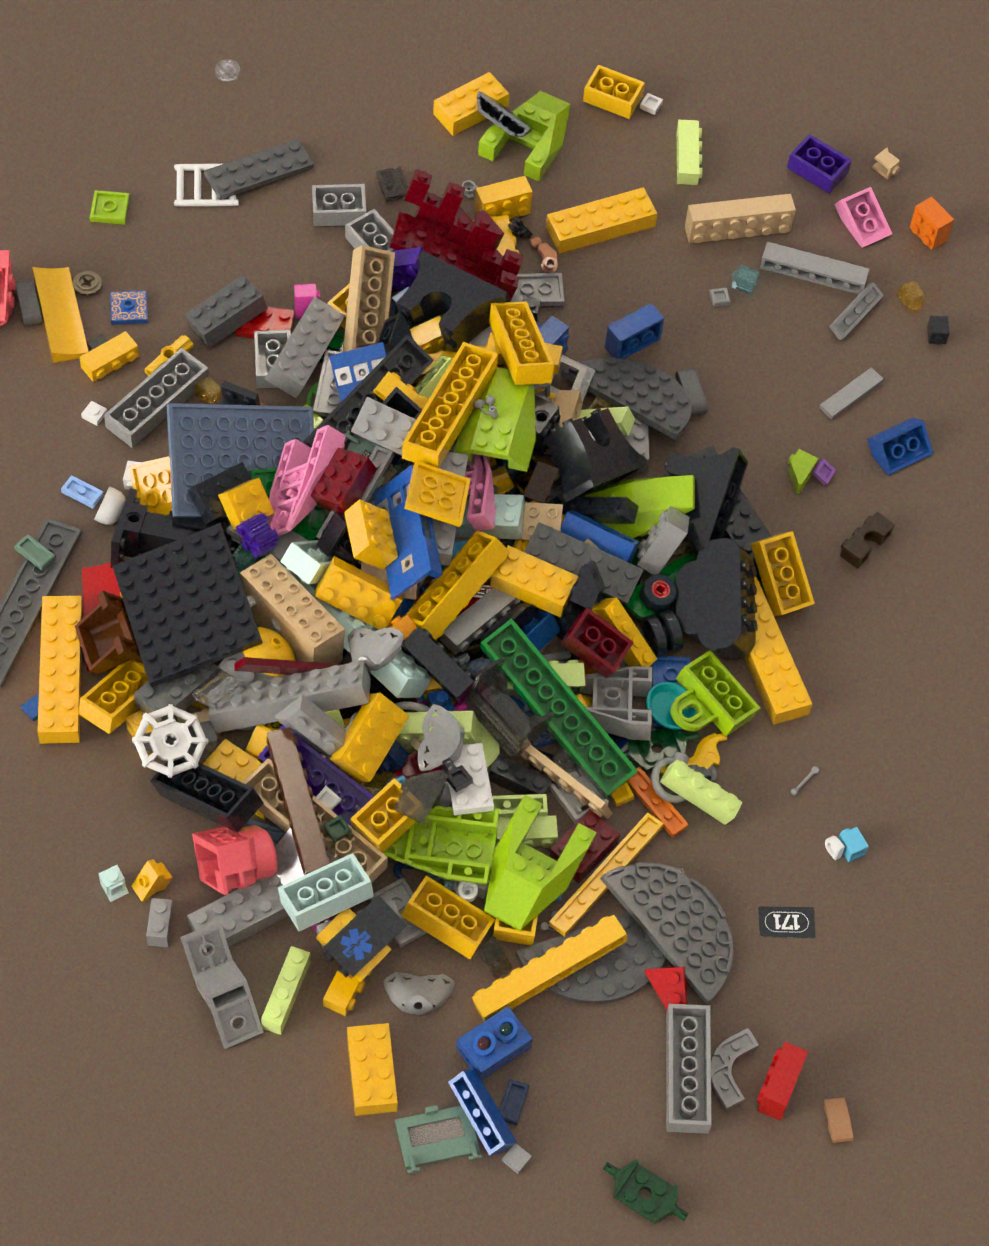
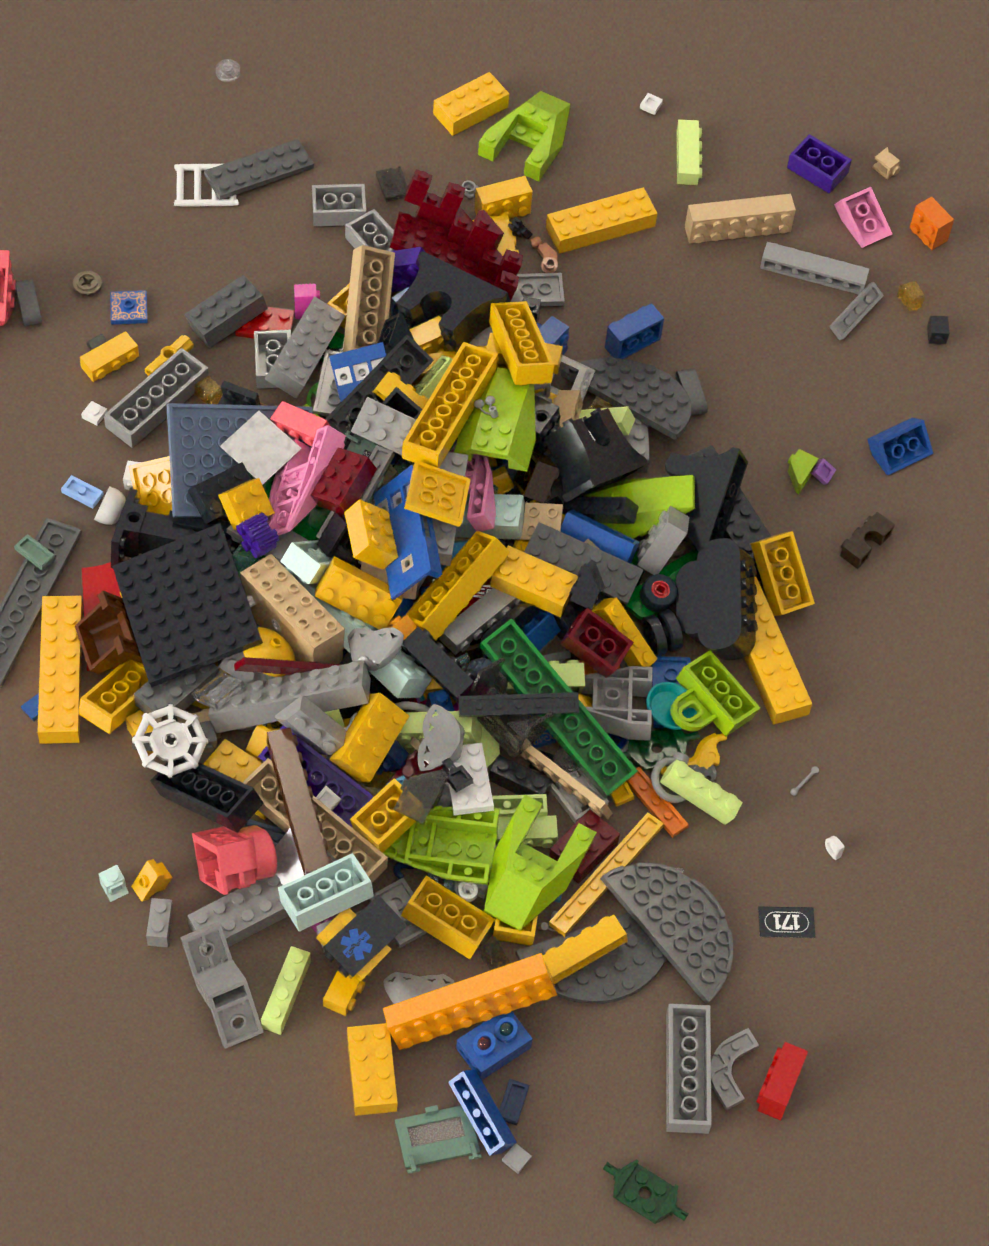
(60, 313): yellow arch -> none
(109, 207): lime tile -> none
(260, 447): none -> flat silver sticker
(297, 422): none -> coral brick
(337, 829): dark green tile -> none
(469, 1001): none -> light orange brick
(502, 116): brick -> none
(518, 704): none -> black plate
(613, 91): yellow brick -> none
(669, 984): red wing -> none
(719, 297): light grey tile -> none
(745, 279): clear light blue brick -> none
(838, 1120): medium nougat slope -> none
(851, 393): light grey tile -> none
(854, 844): medium azure brick -> none

